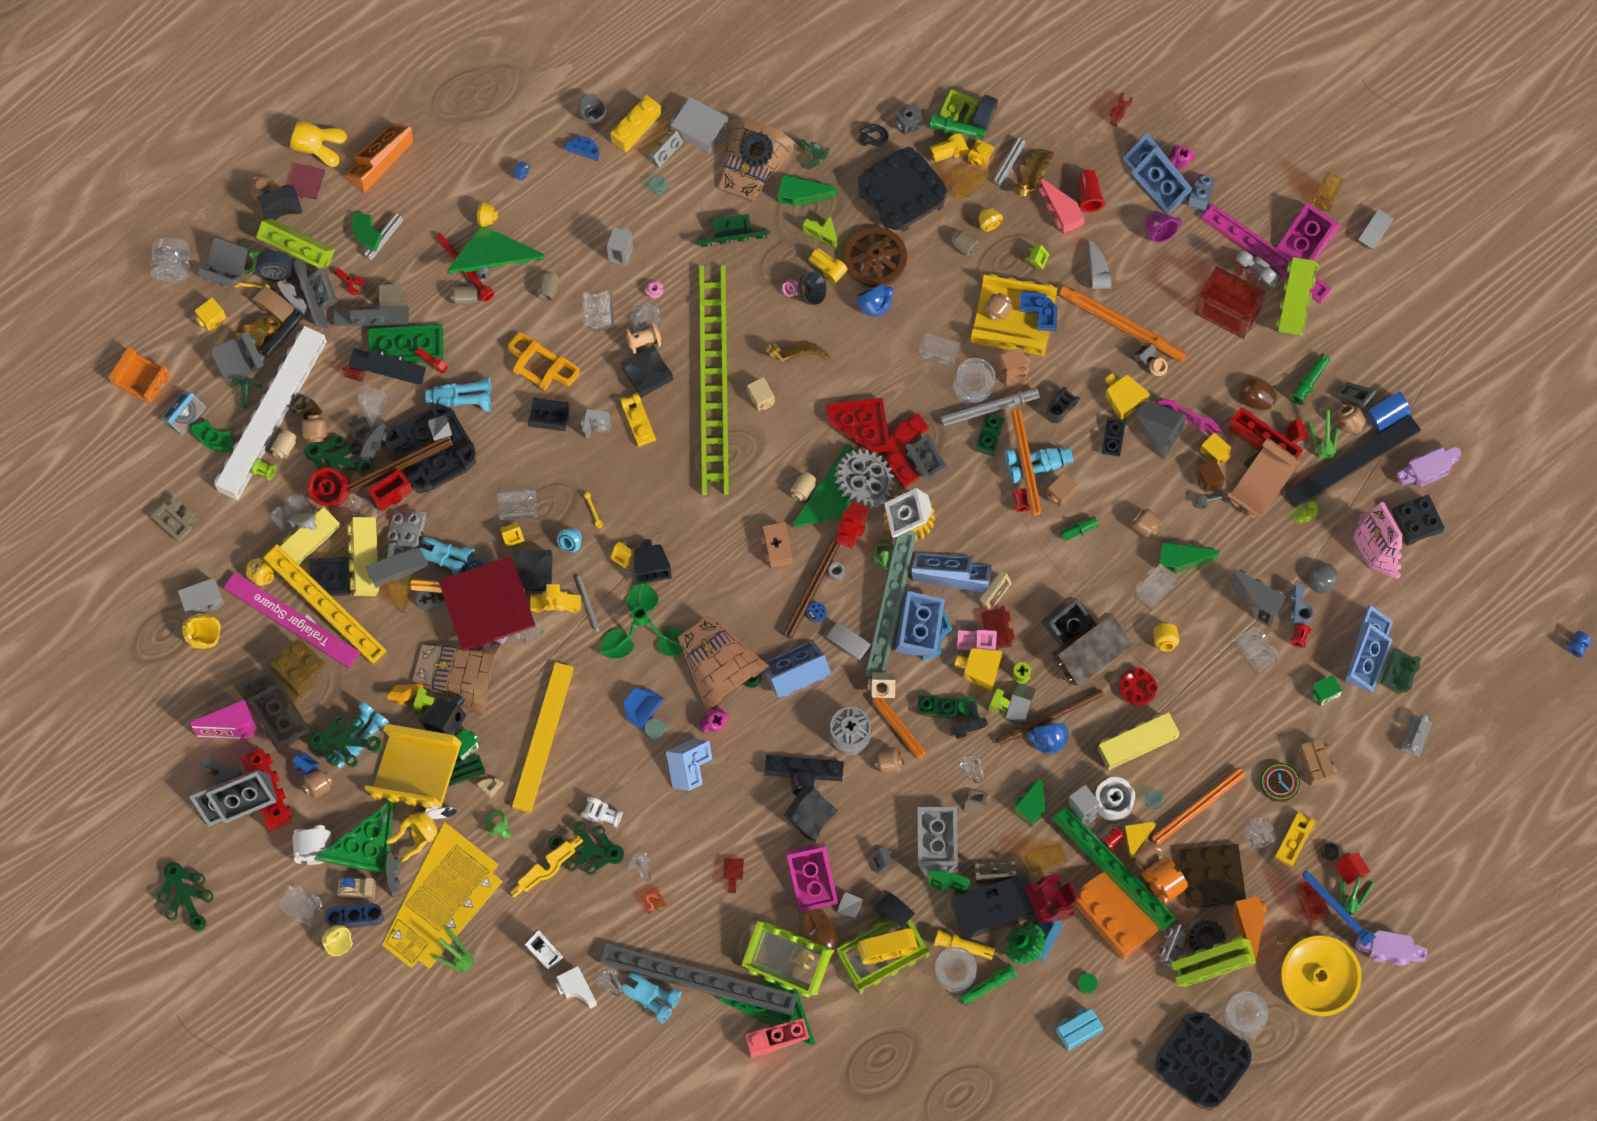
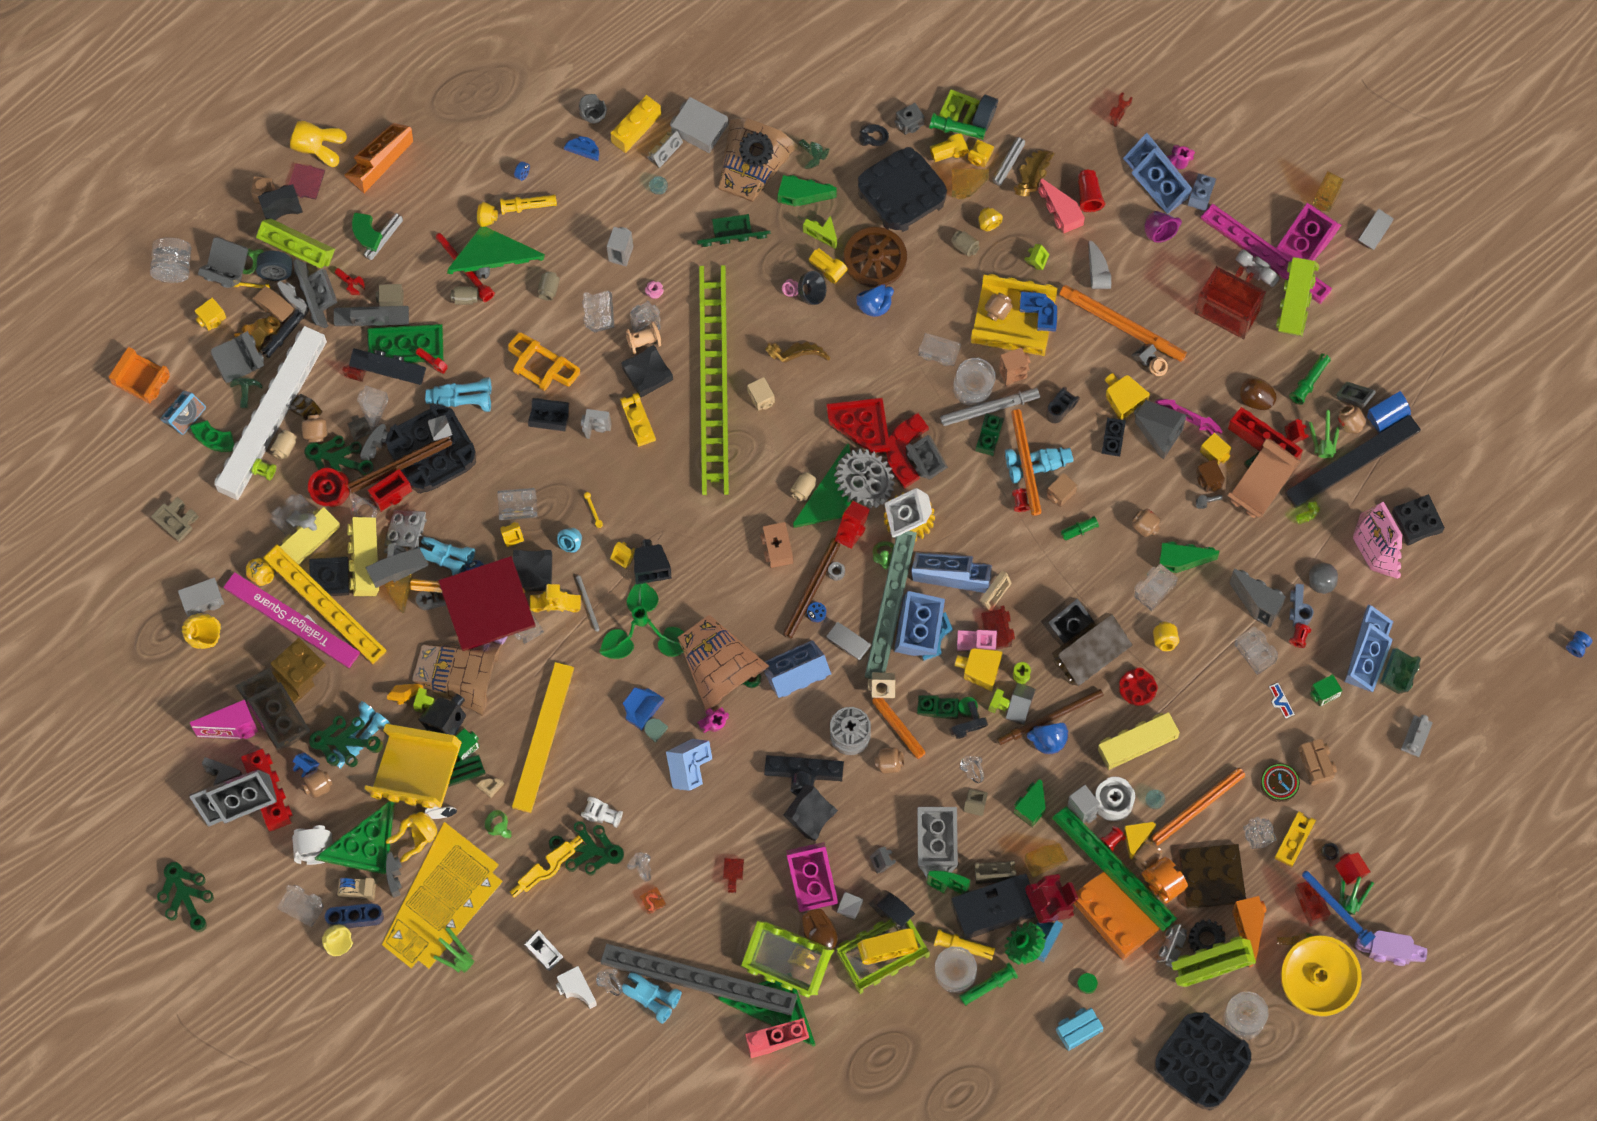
(518, 204): none -> yellow pin
(1280, 701): none -> sticker
(1429, 467): lavender hinge -> none

